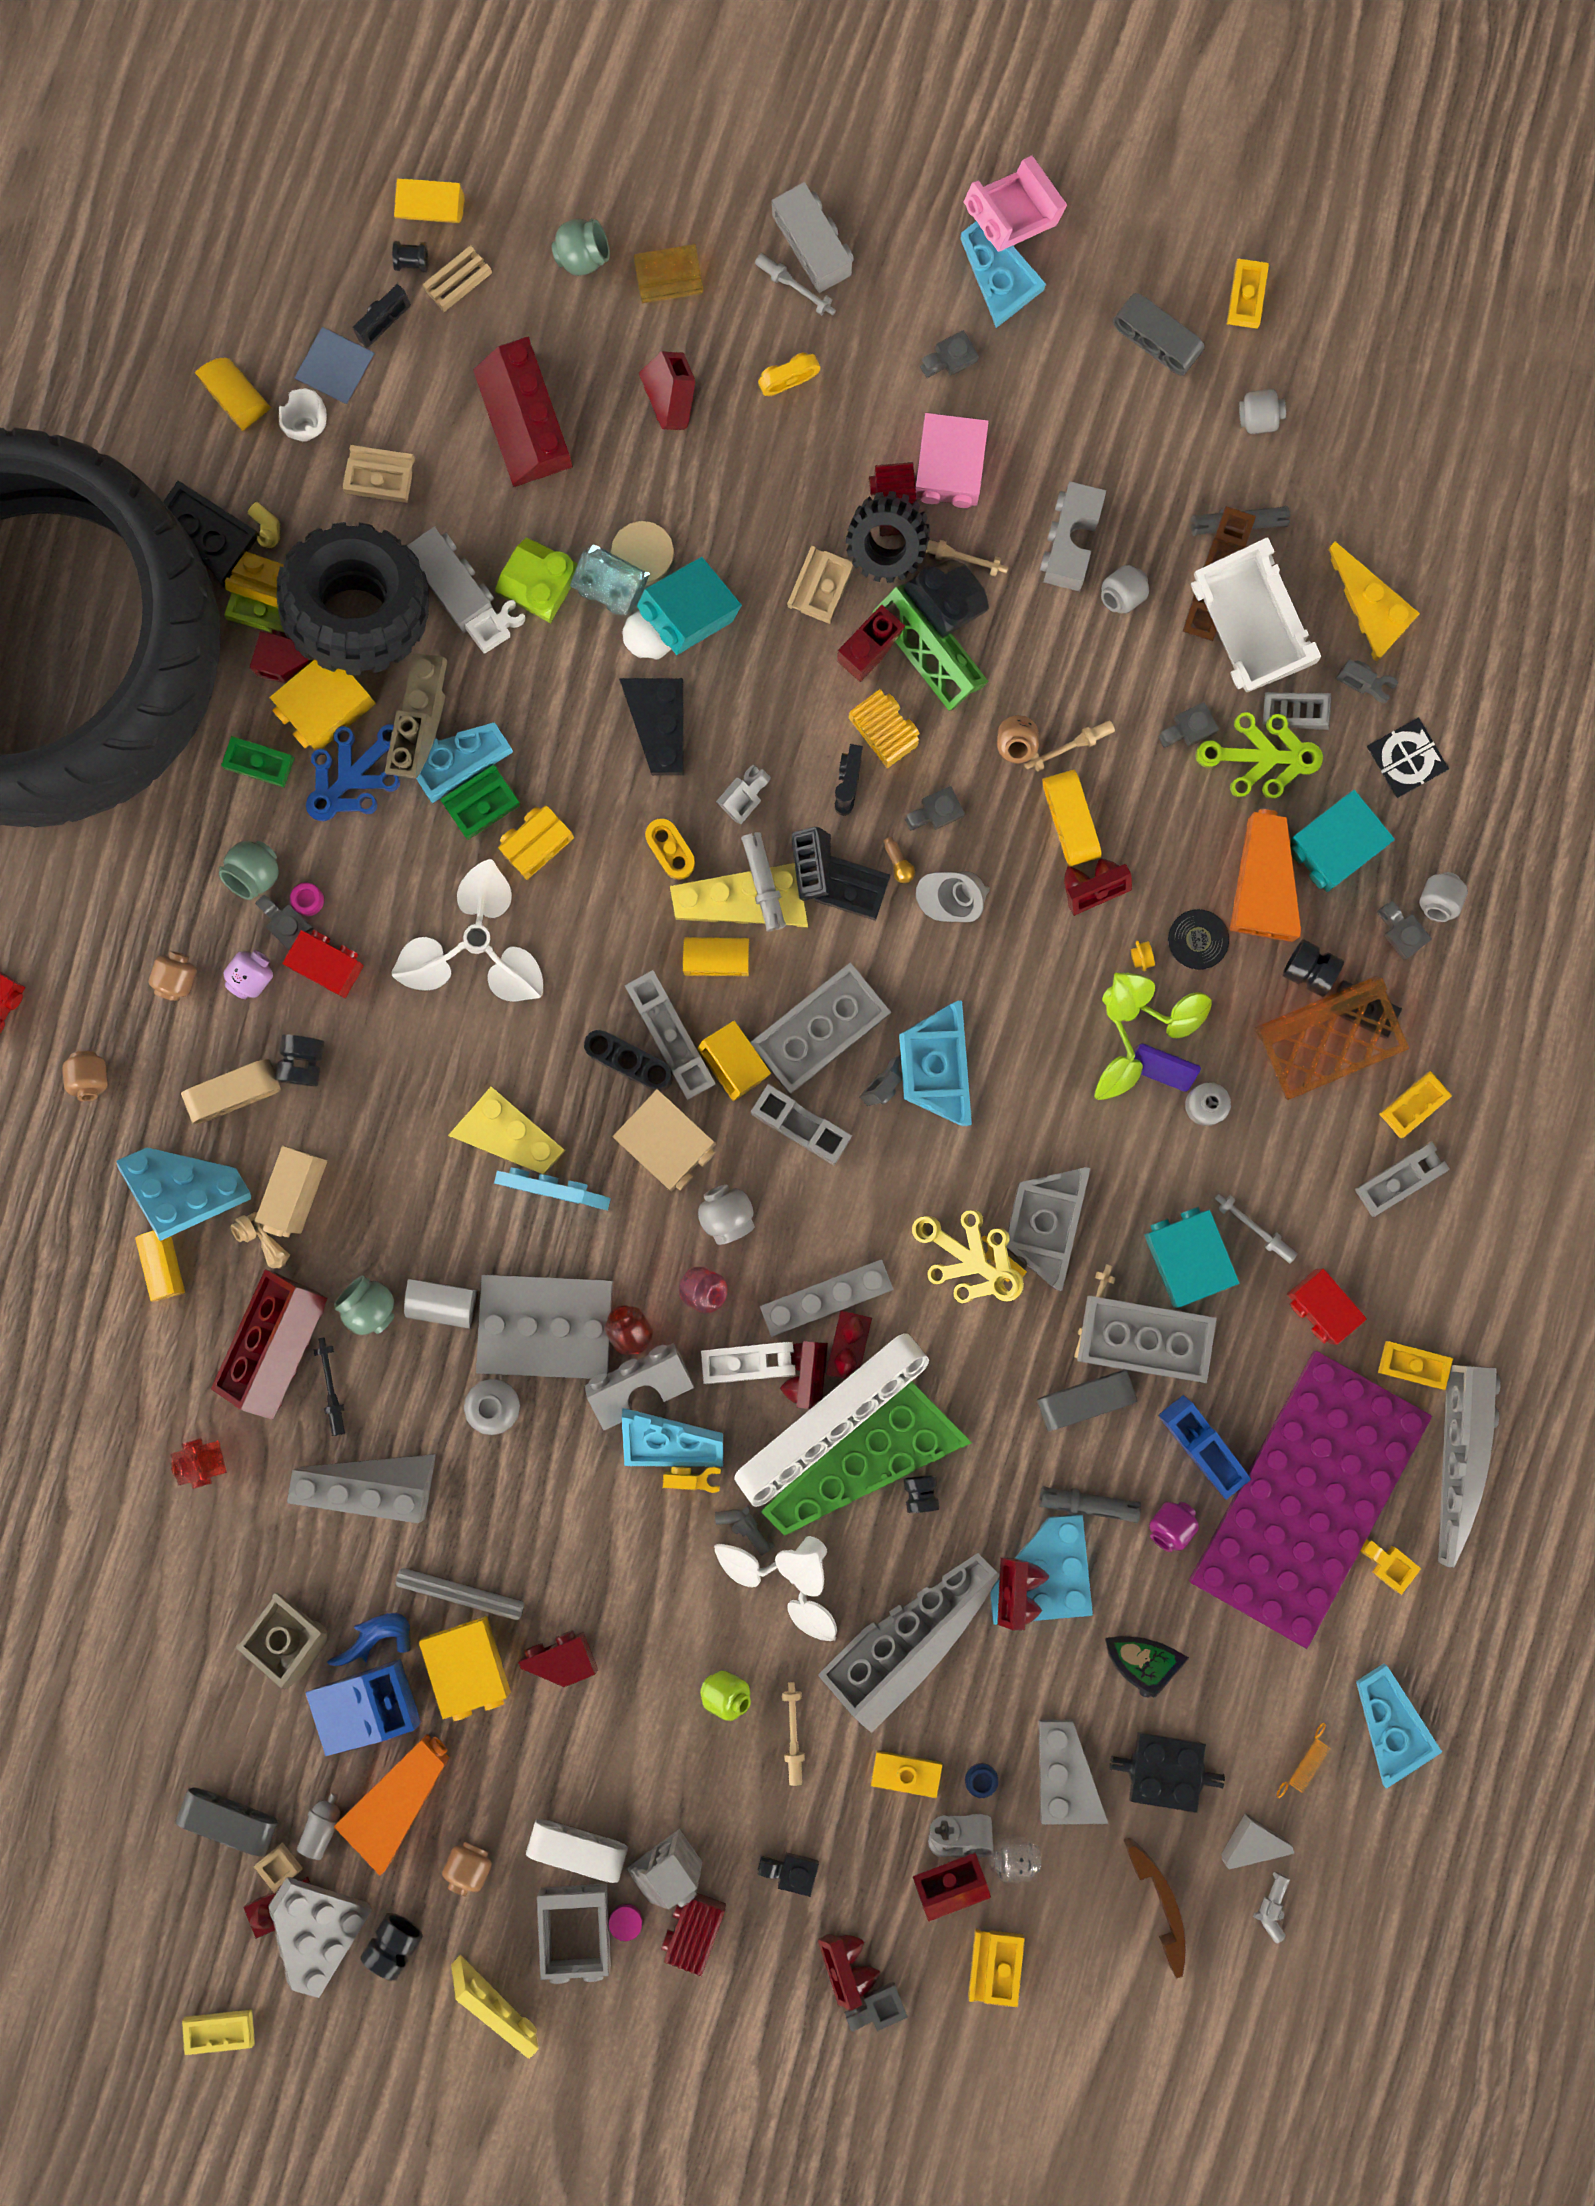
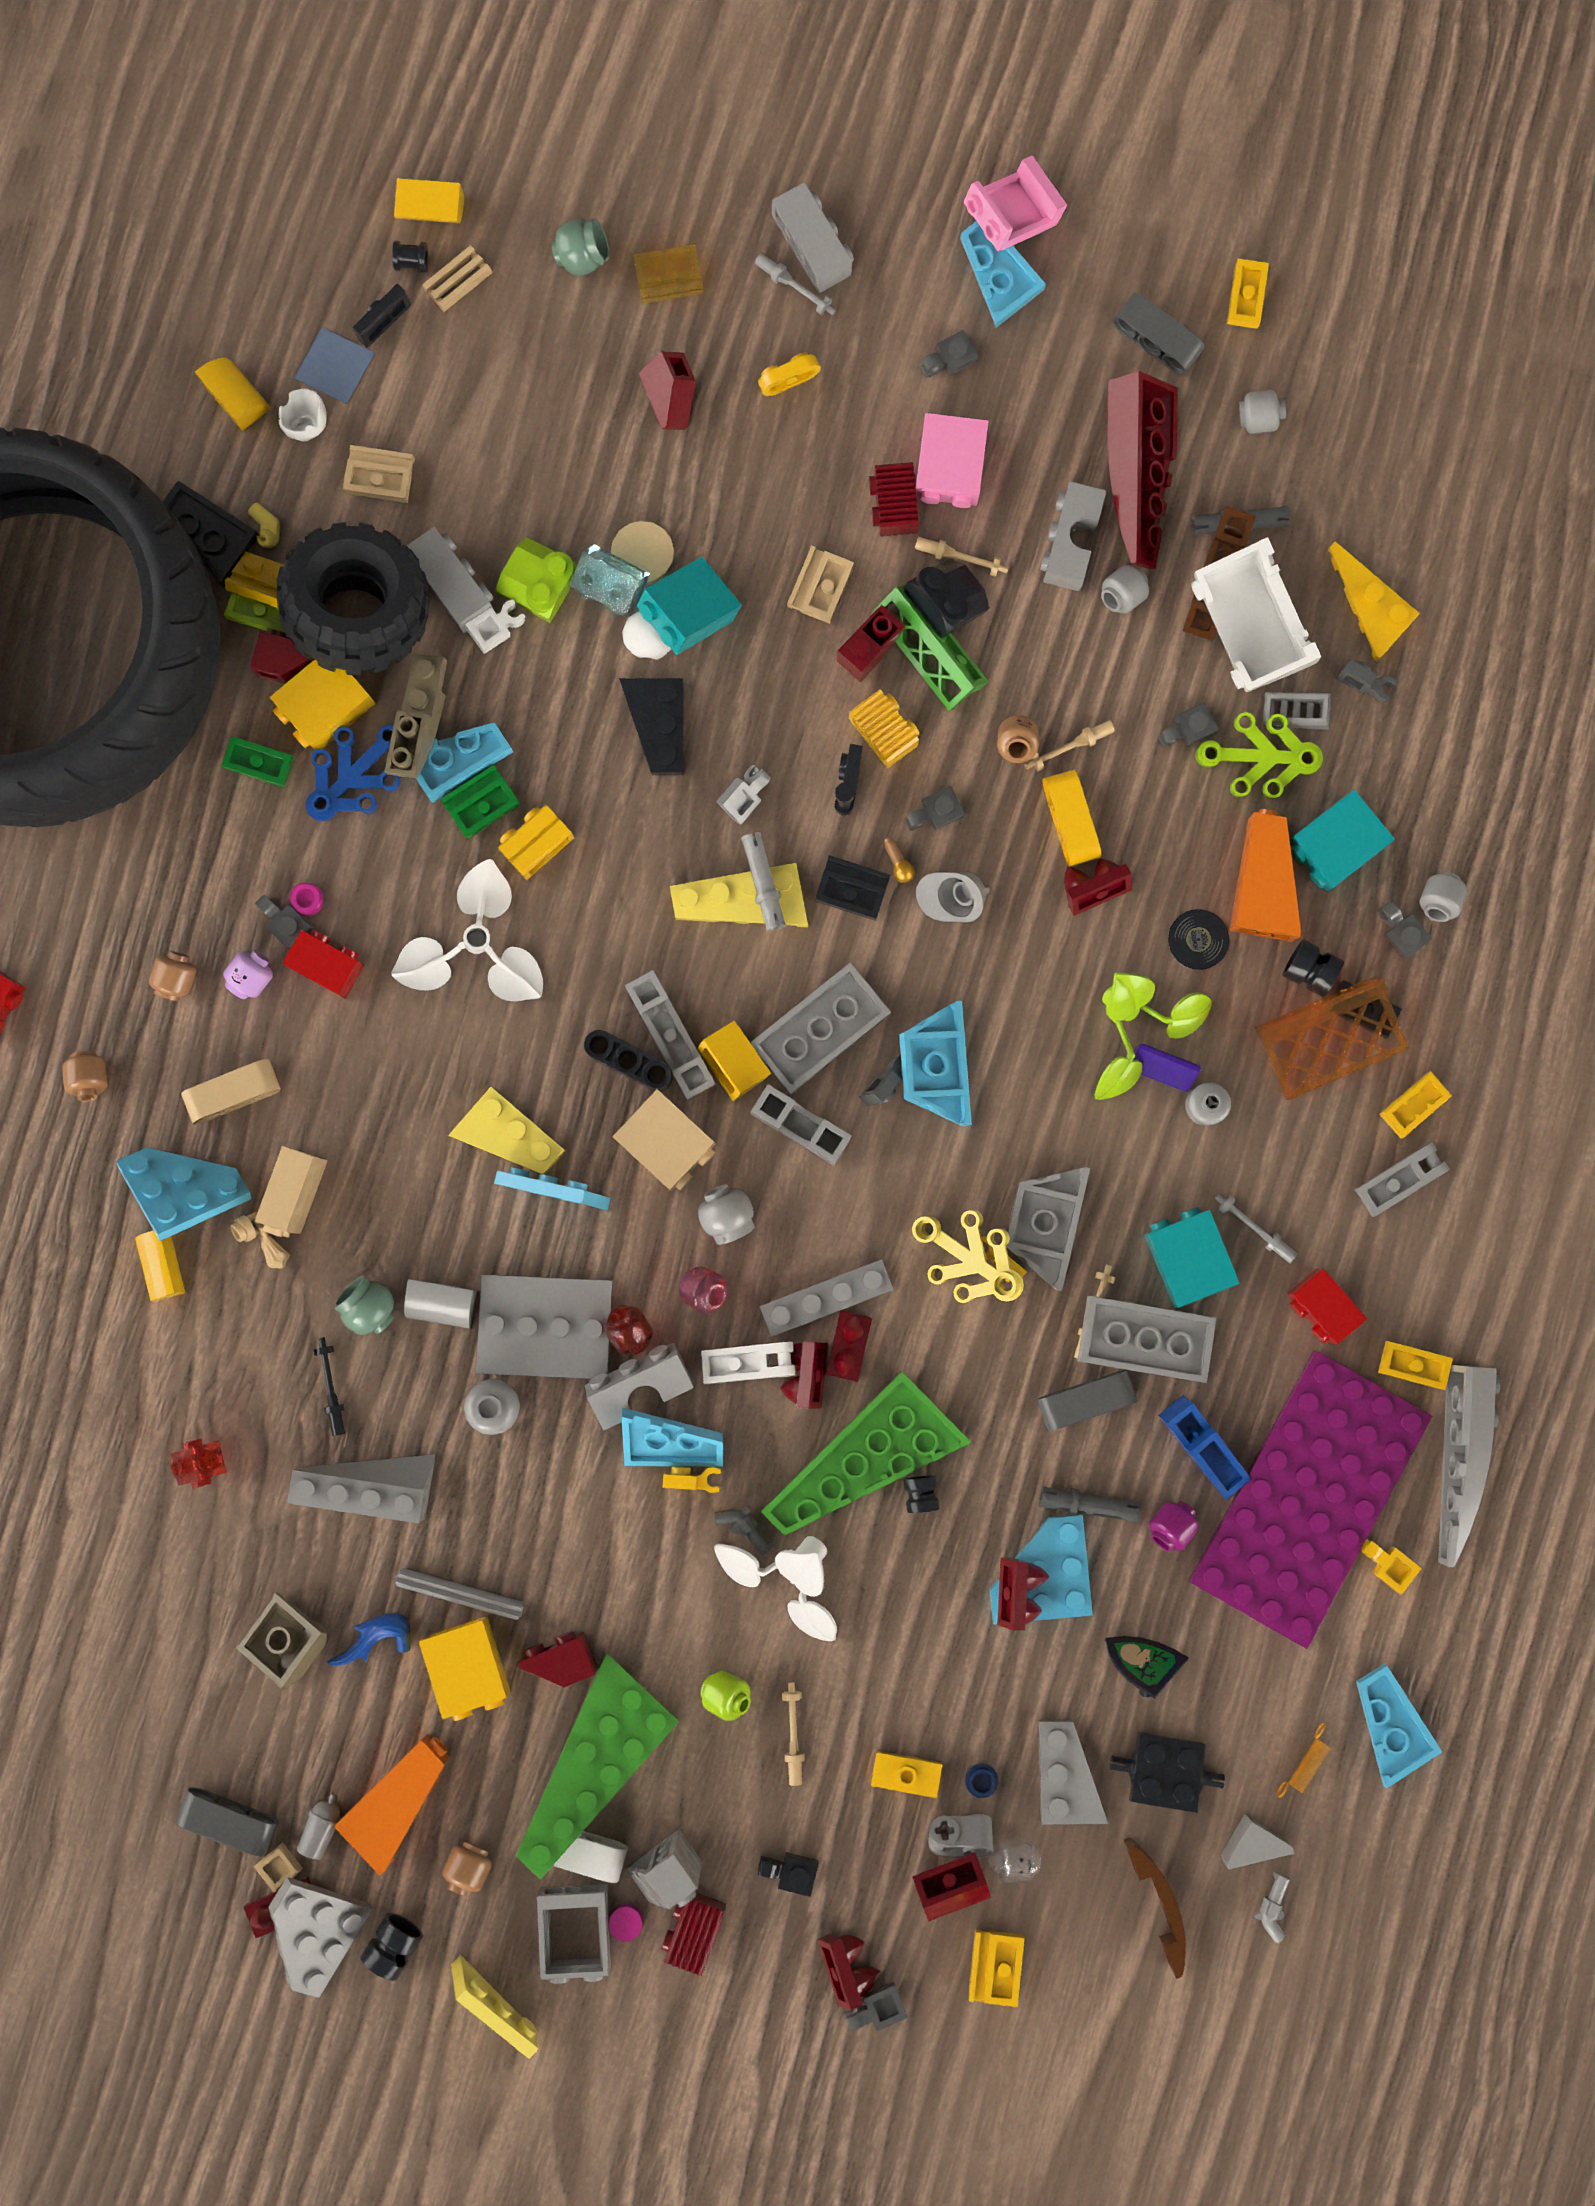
(218, 2032): light yellow plate -> none
(249, 869): sand green piece -> none
(269, 1345): dark red slope -> none
(302, 1049): black wheel -> none
(364, 1708): slope -> none
(522, 413): dark red slope -> none
(604, 1749): none -> bright green wing
(671, 849): yellow plate -> none
(715, 956): yellow brick -> none
(806, 843): black slope -> none
(831, 1419): white beam -> none
(883, 561): black tyre -> none
(901, 1651): light grey wedge -> none
(1139, 455): none -> dark red wedge
(1142, 955): yellow plate -> none
(1407, 757): sticker -> none

